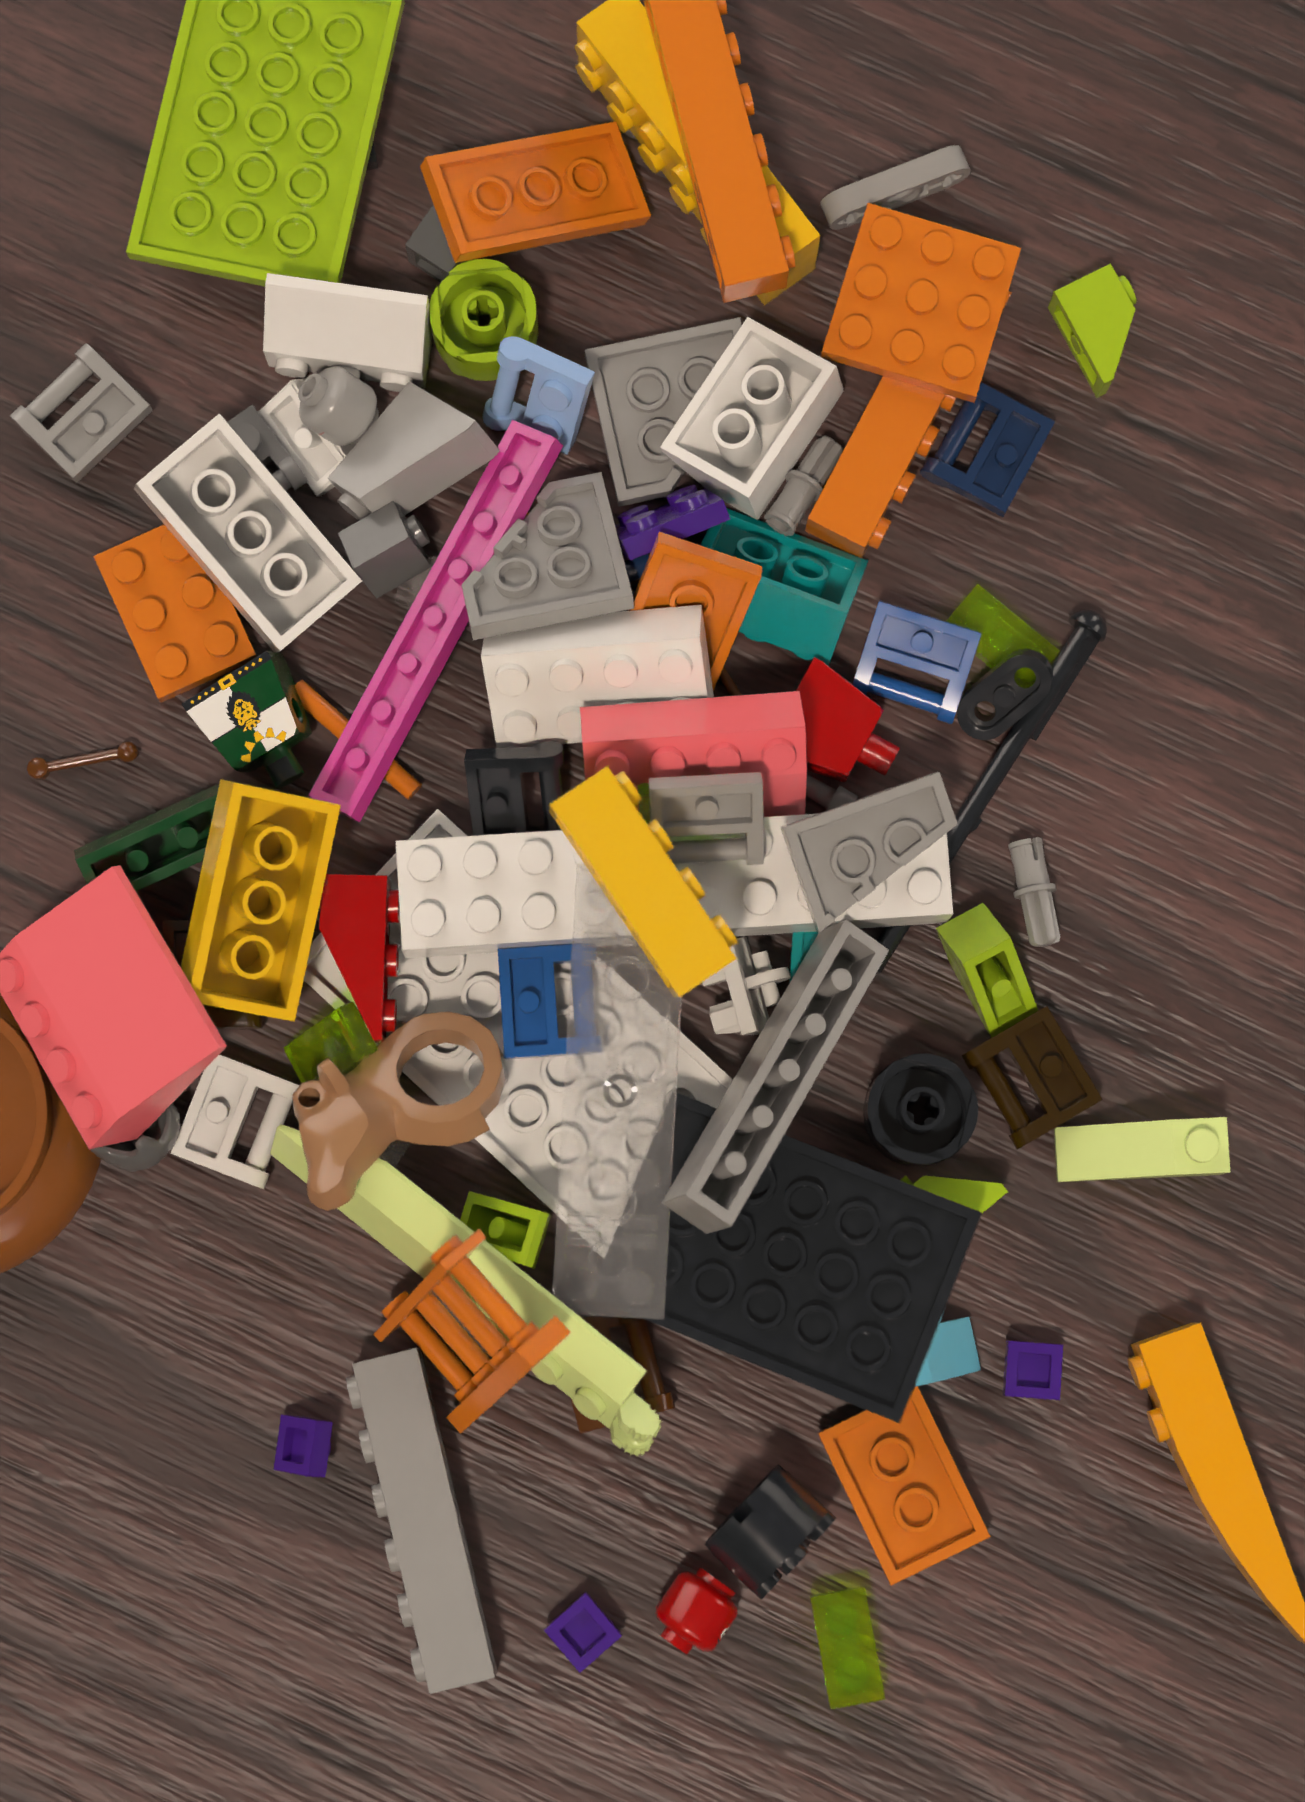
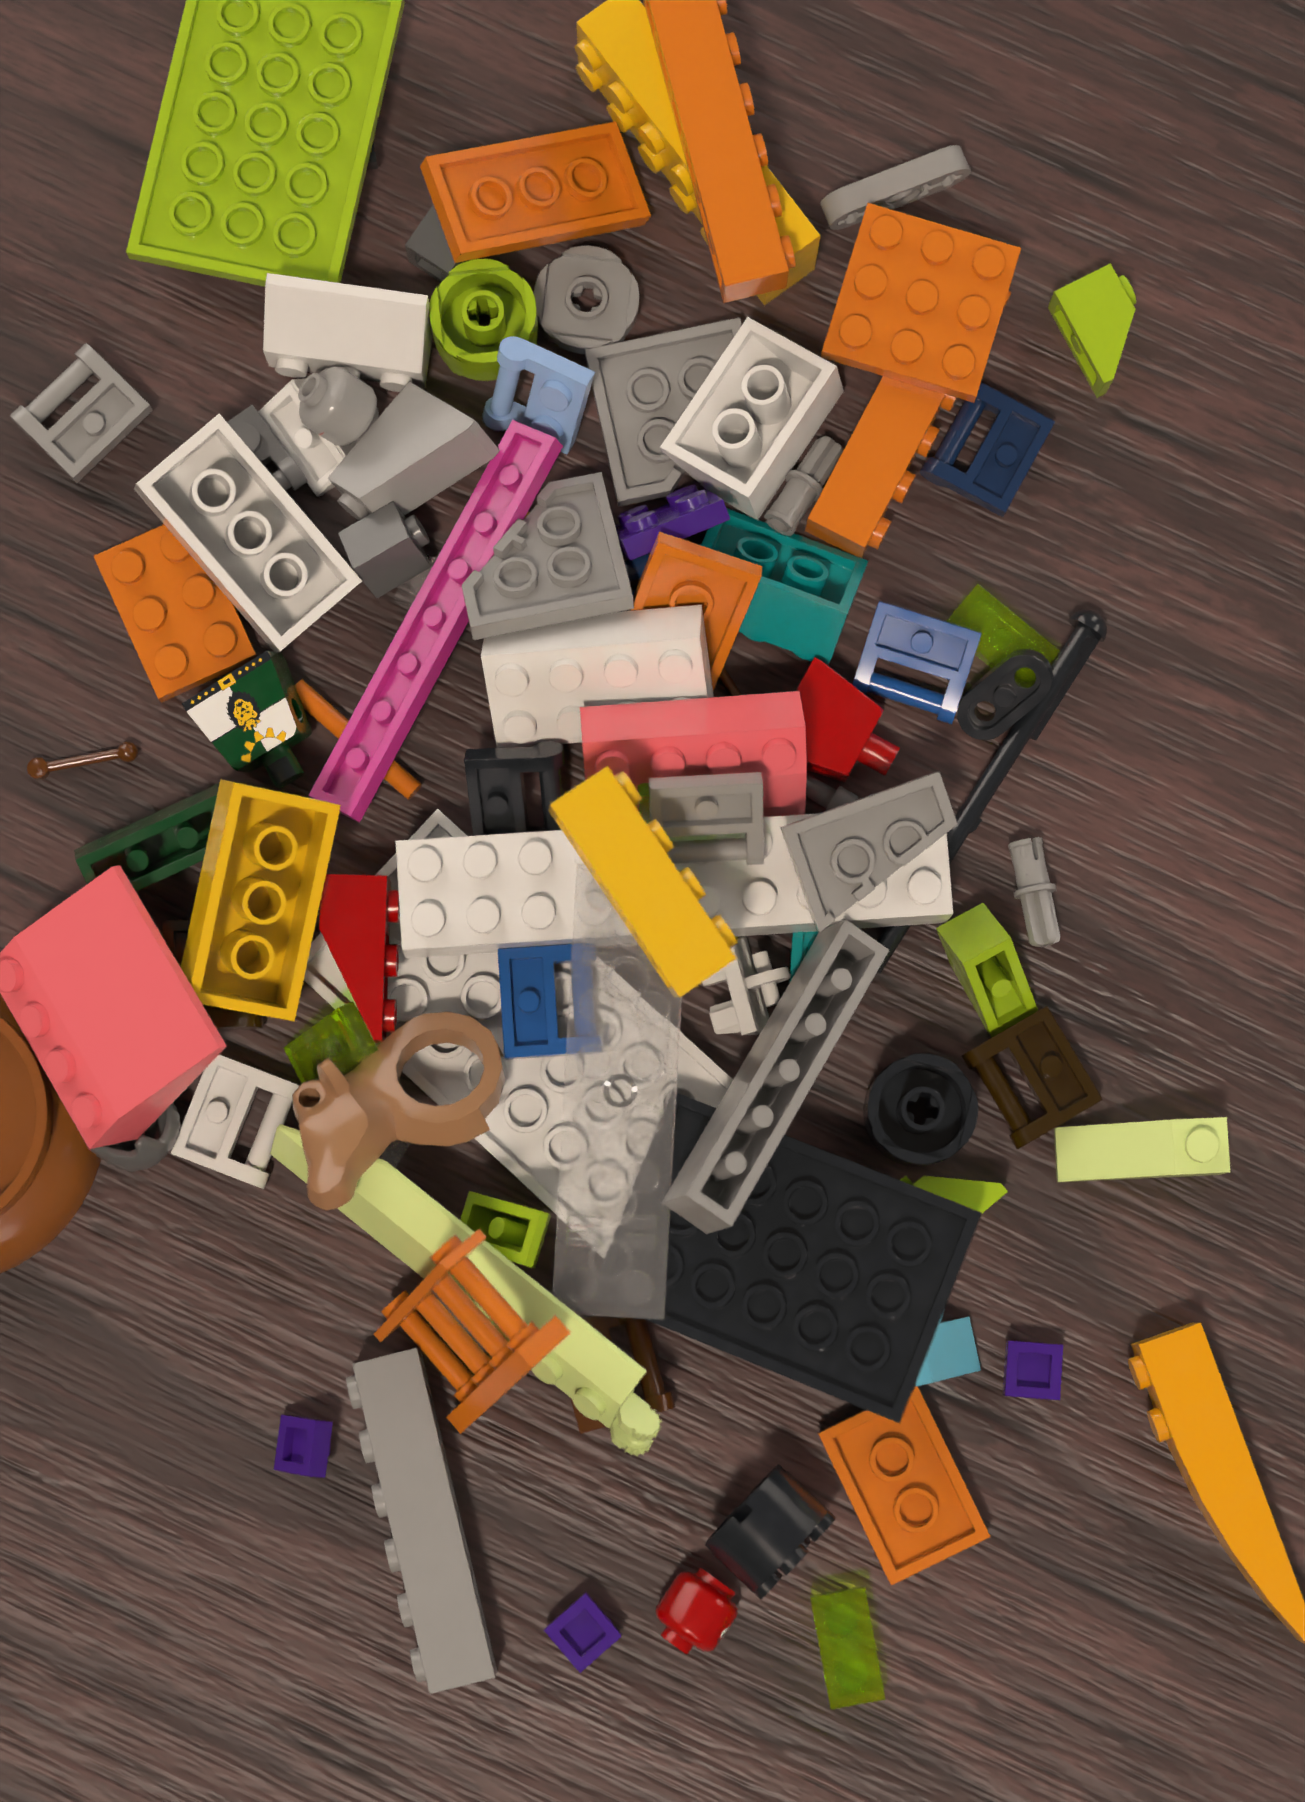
(566, 278): none -> light grey plate

